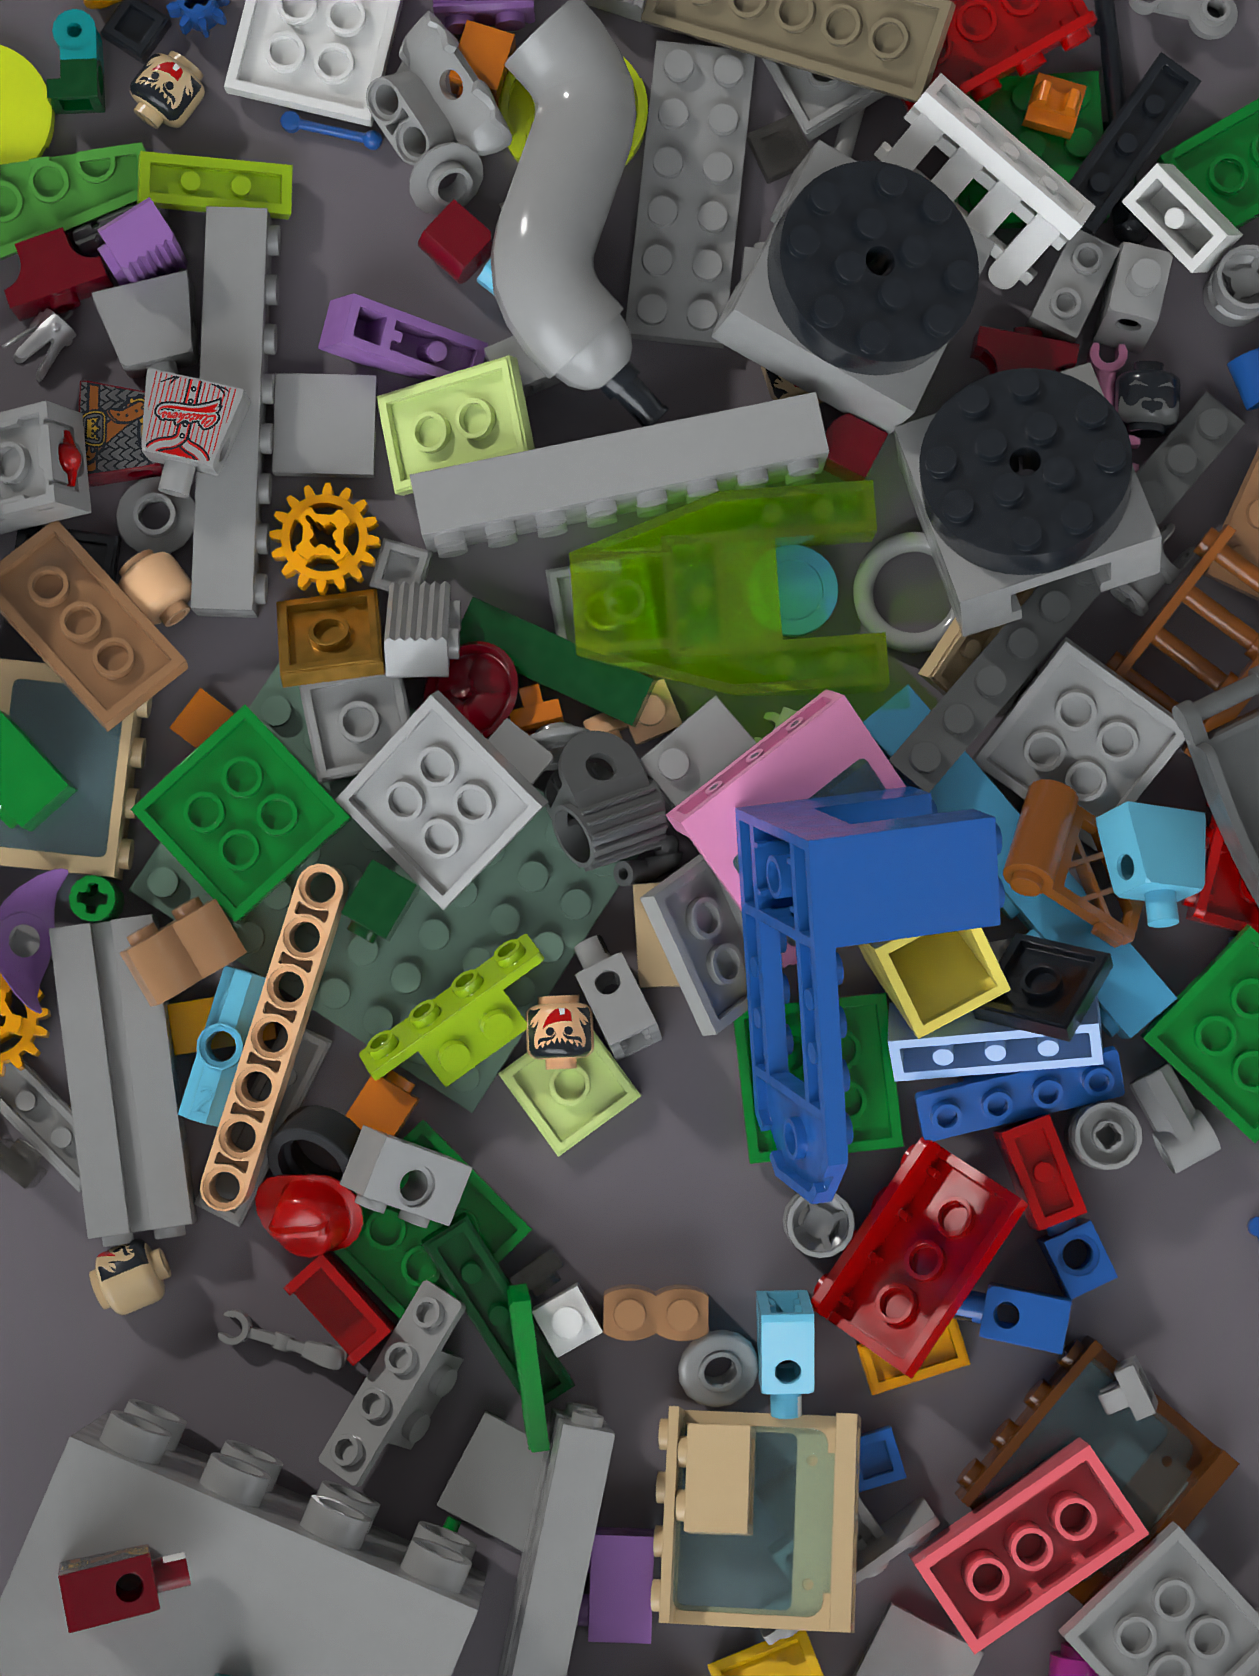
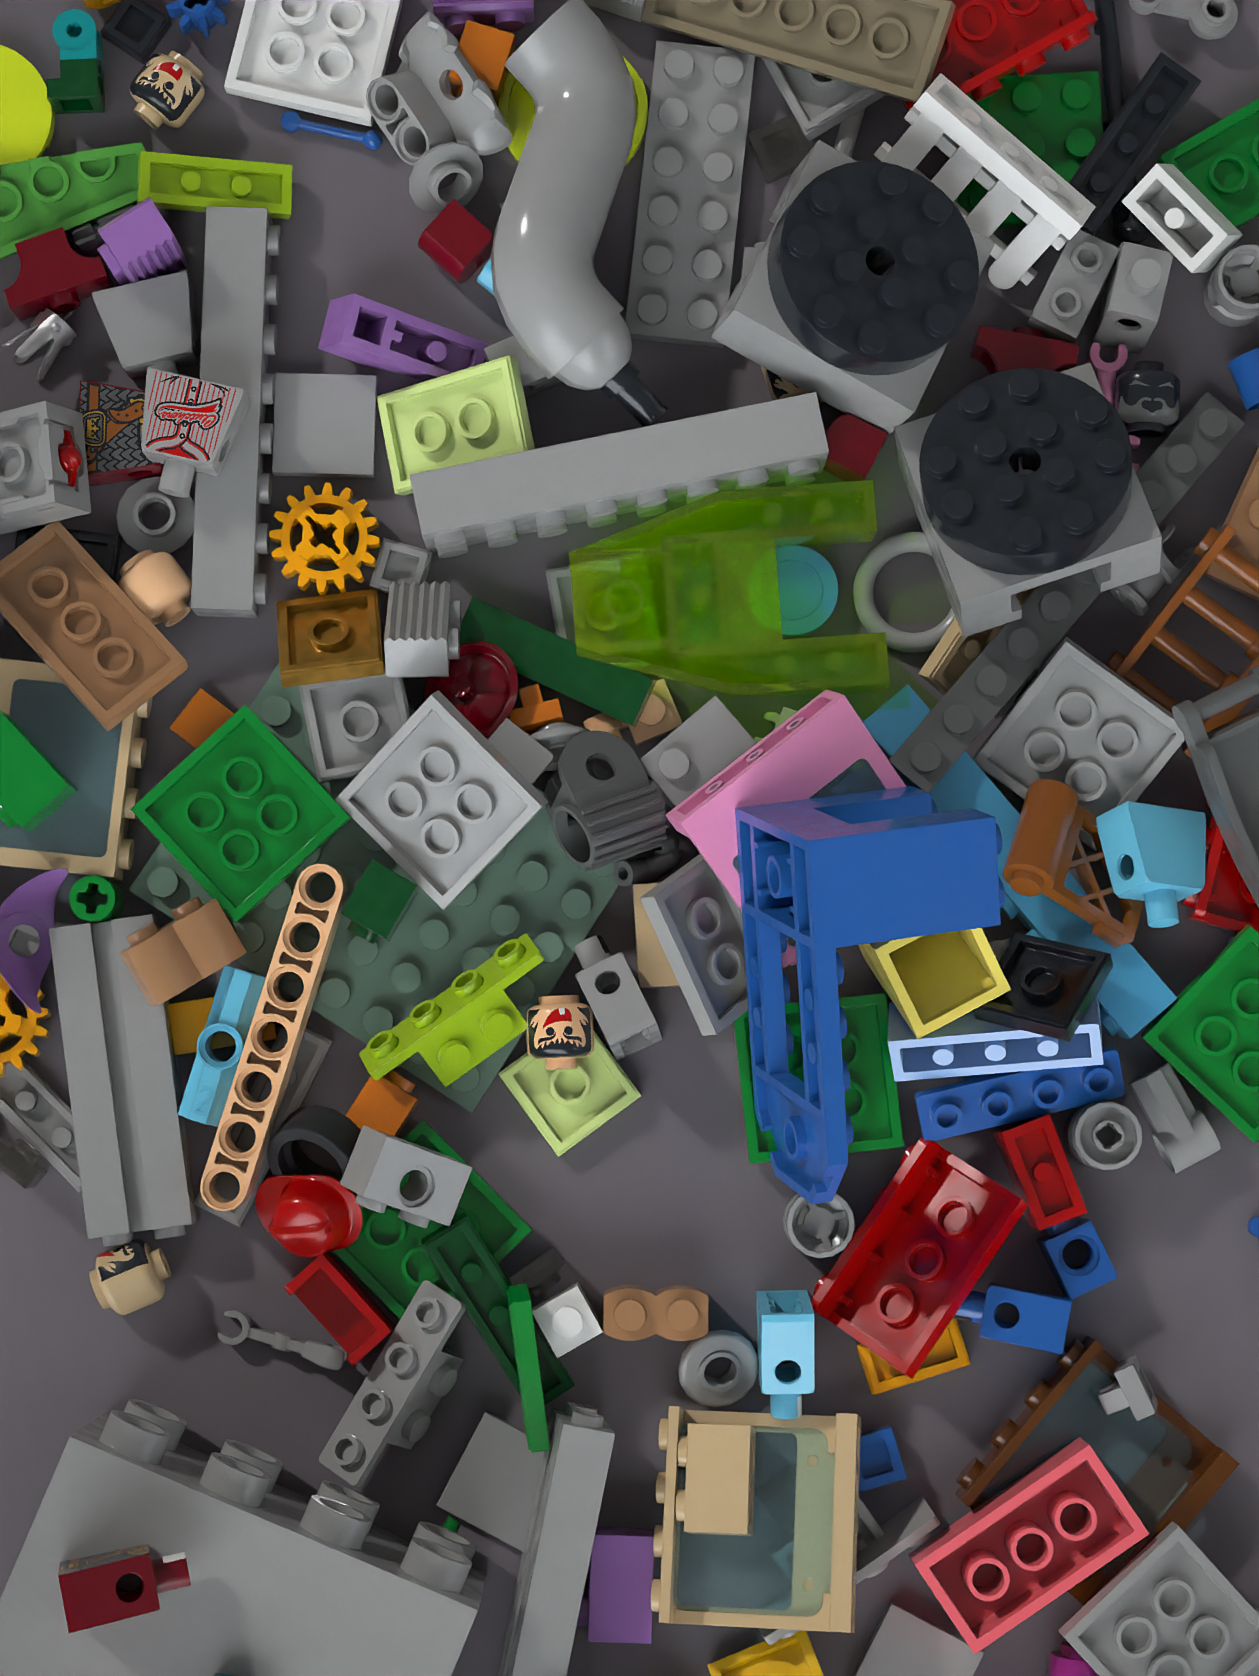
(1054, 105): orange tile -> none

